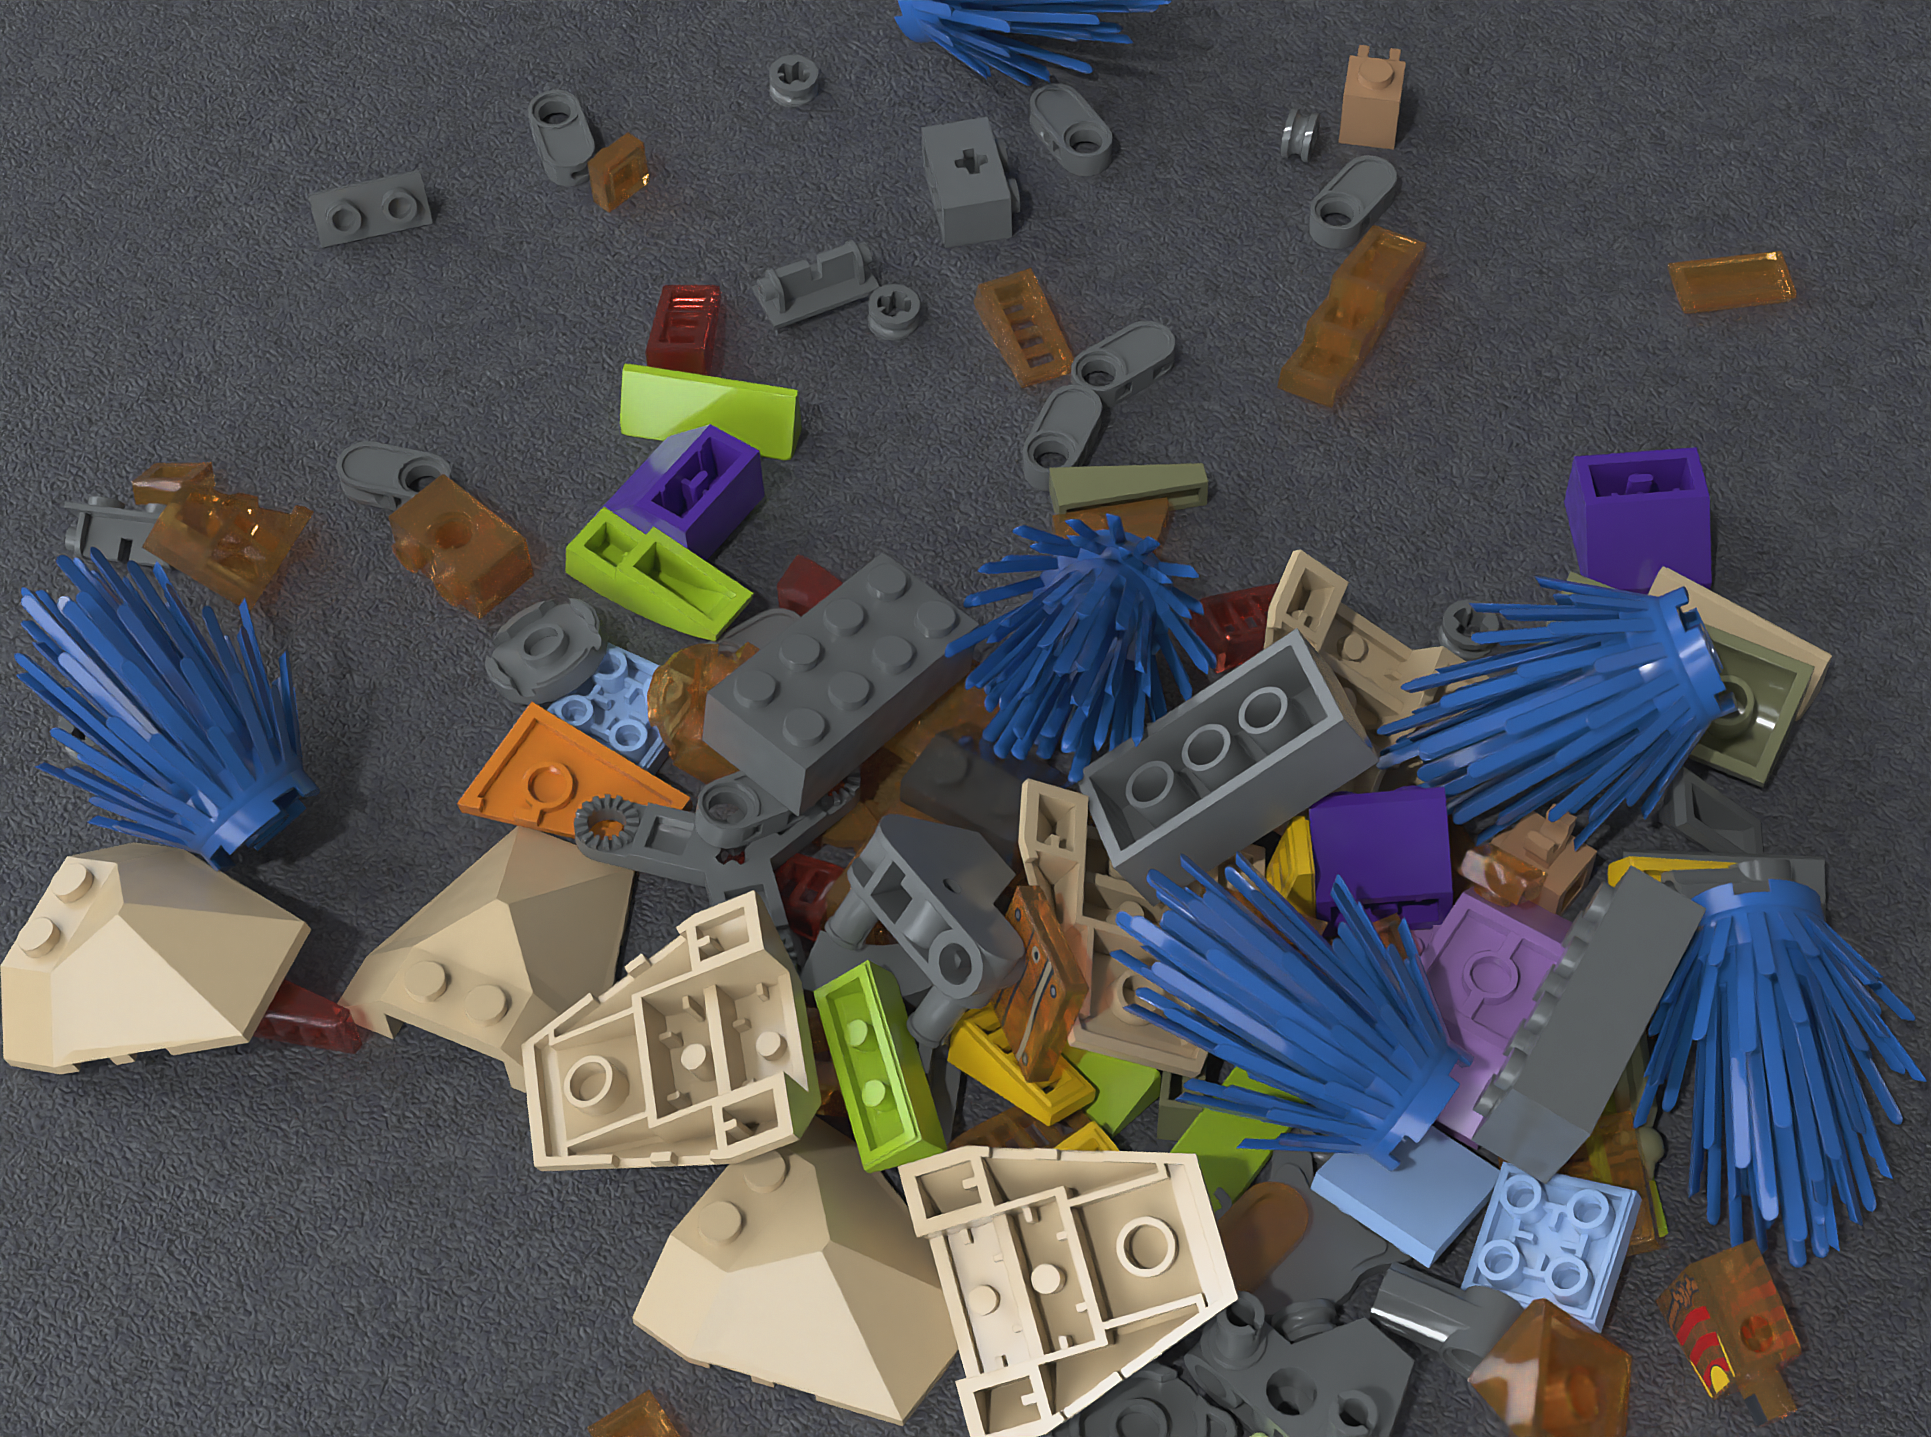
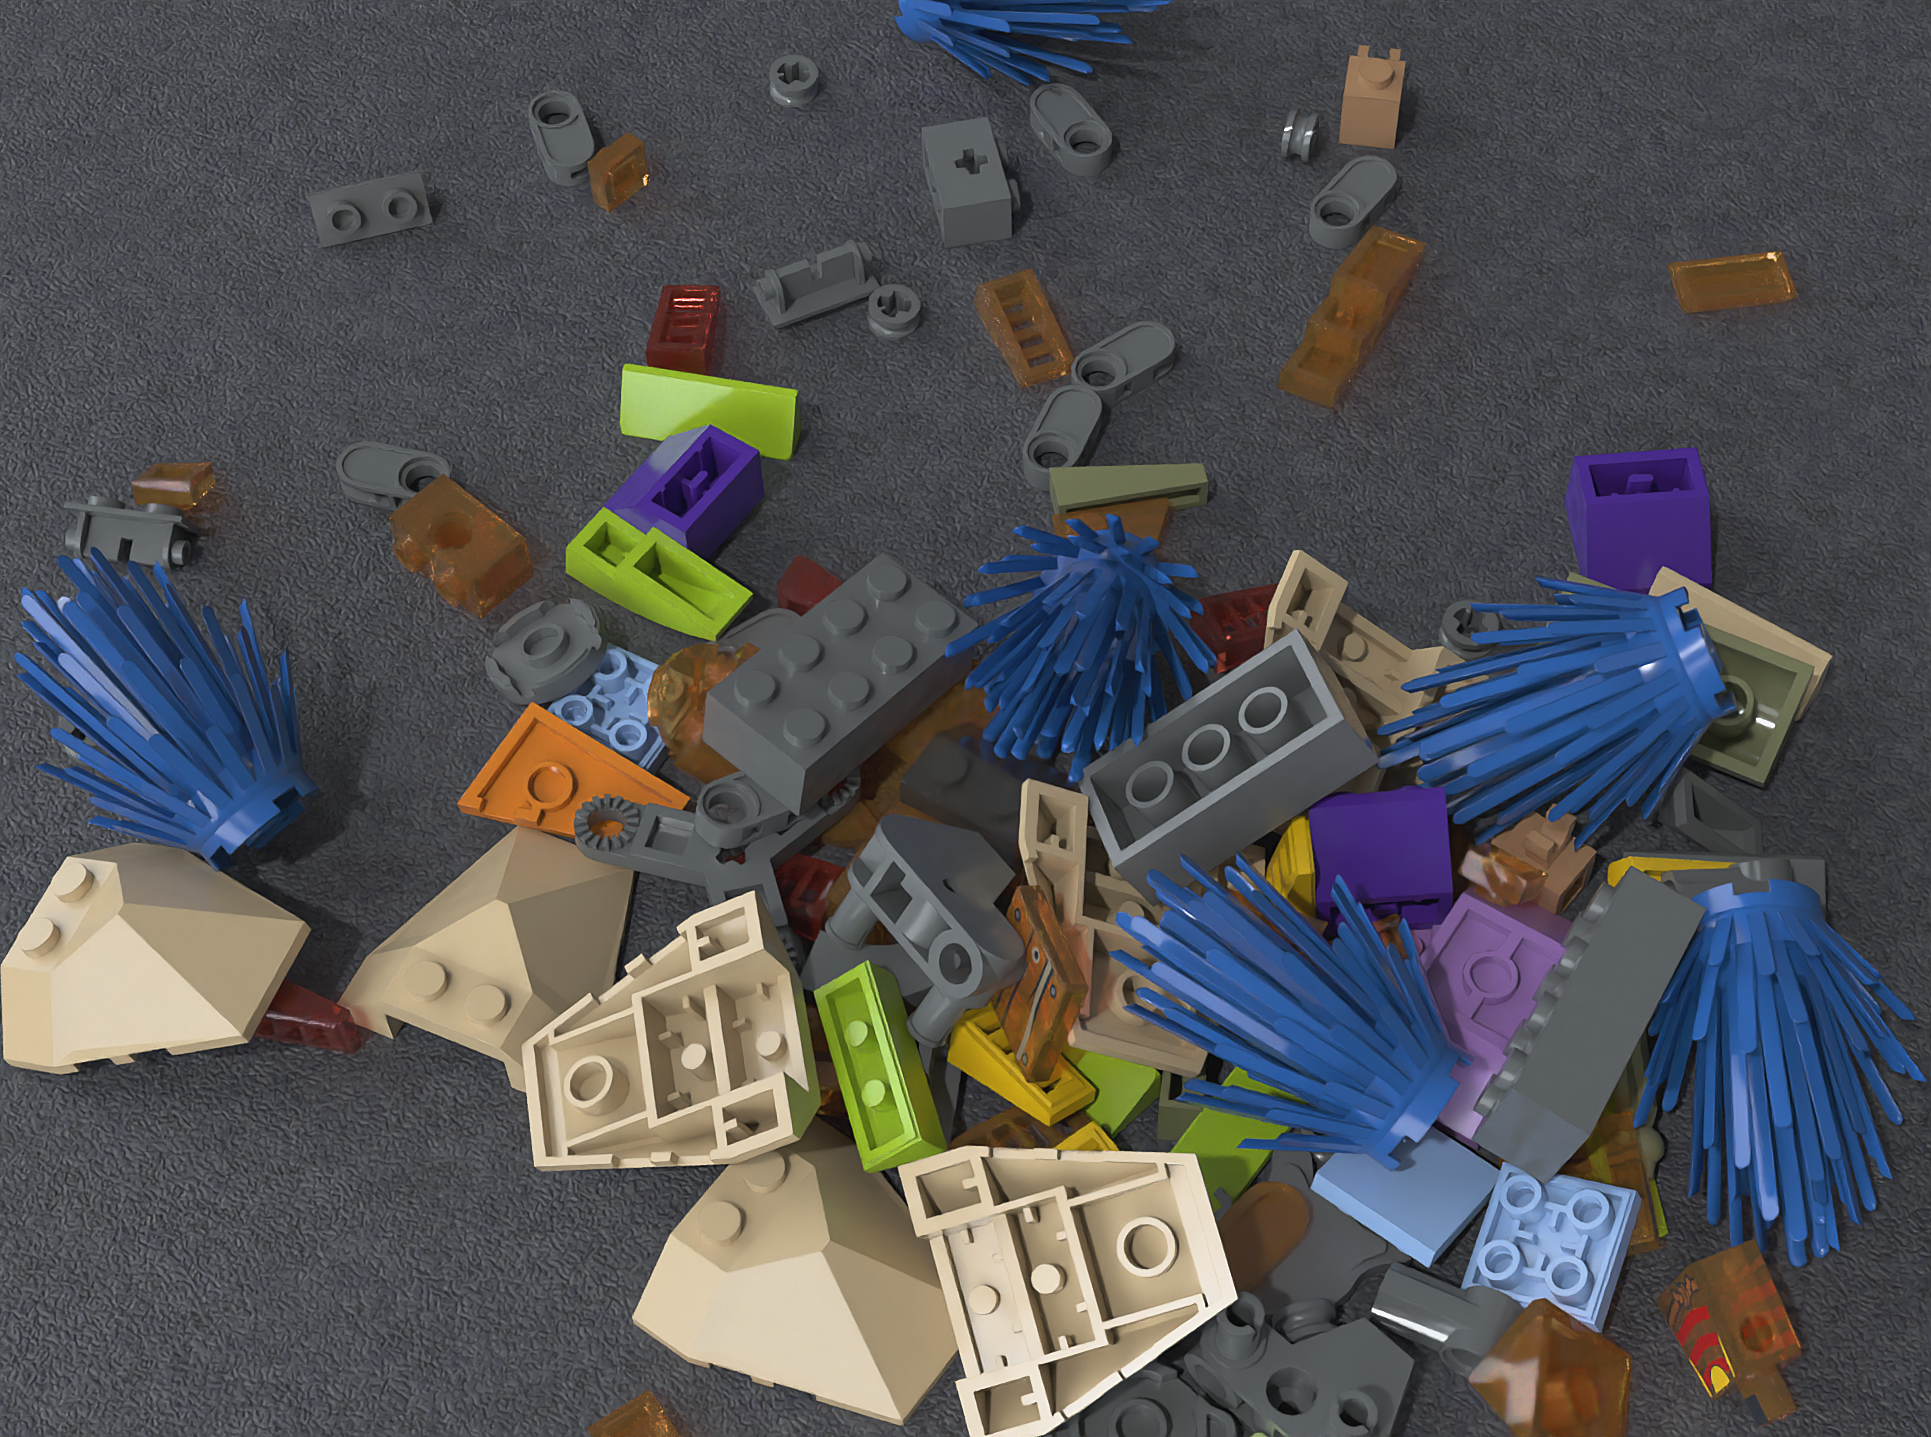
(225, 540): clear orange slope -> none

